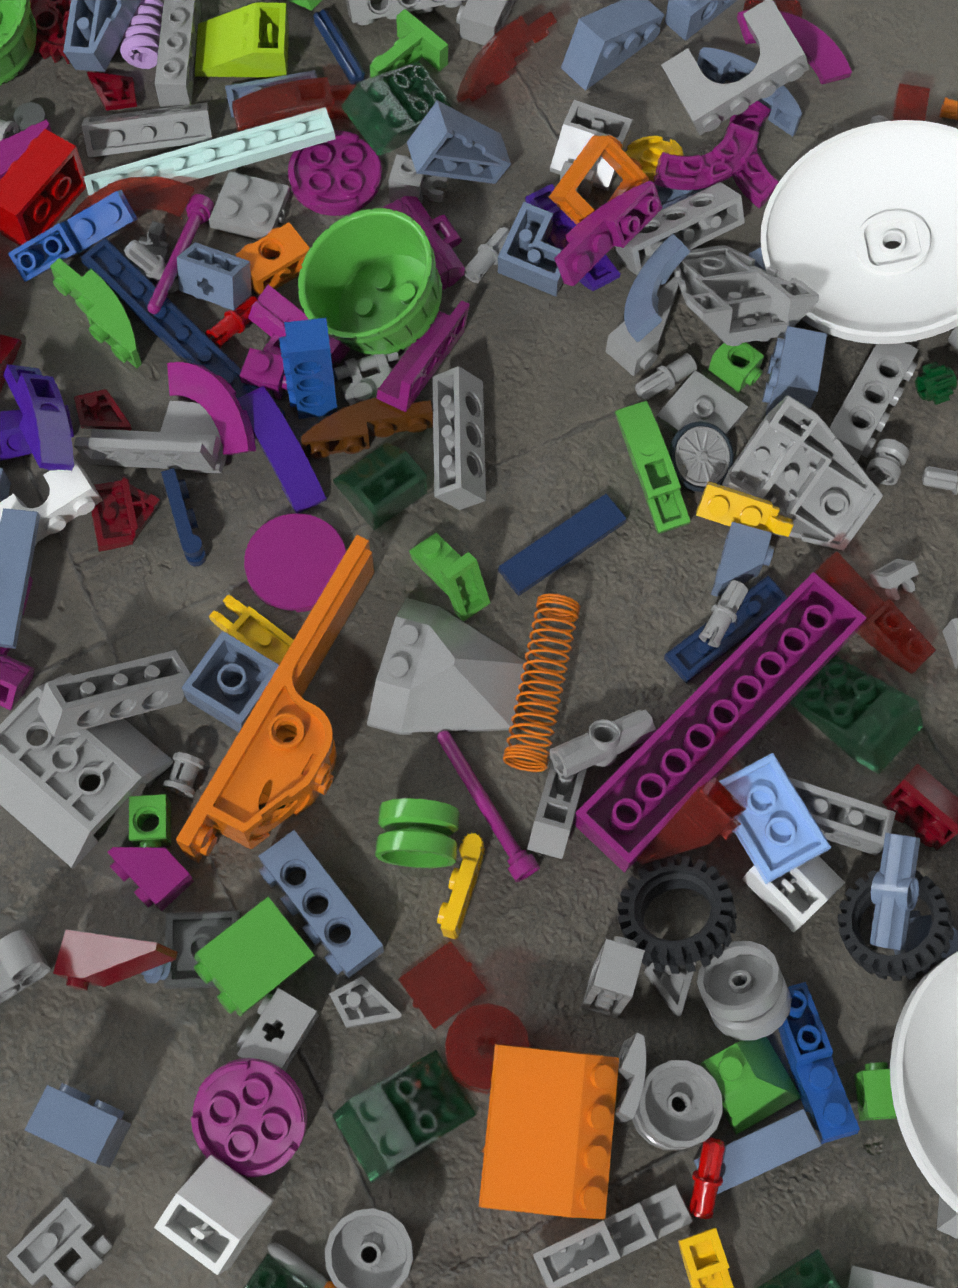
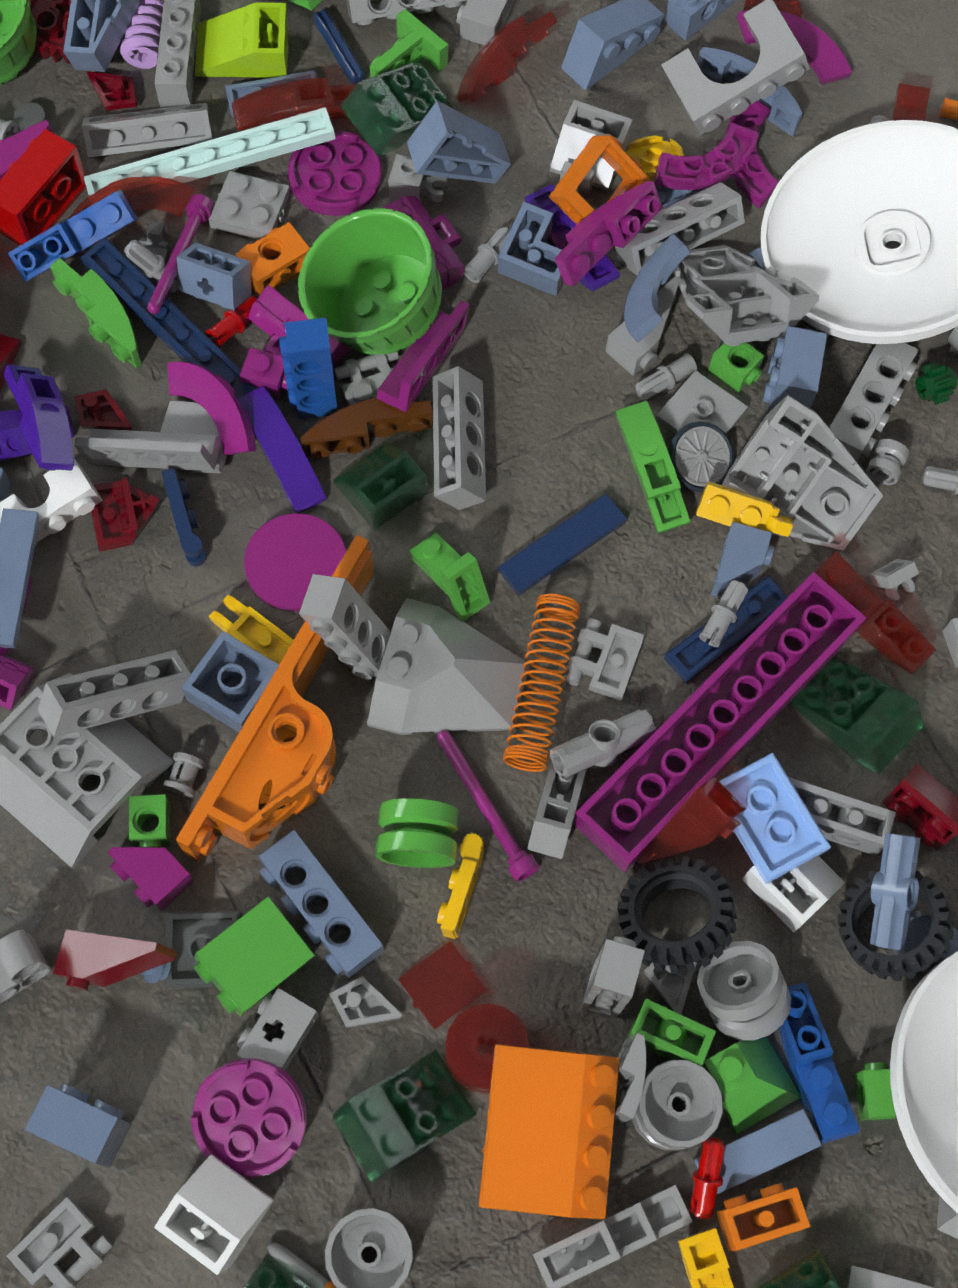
(345, 624): none -> light grey brick
(614, 664): none -> light grey plate
(671, 1034): none -> bright green brick
(762, 1219): none -> orange brick

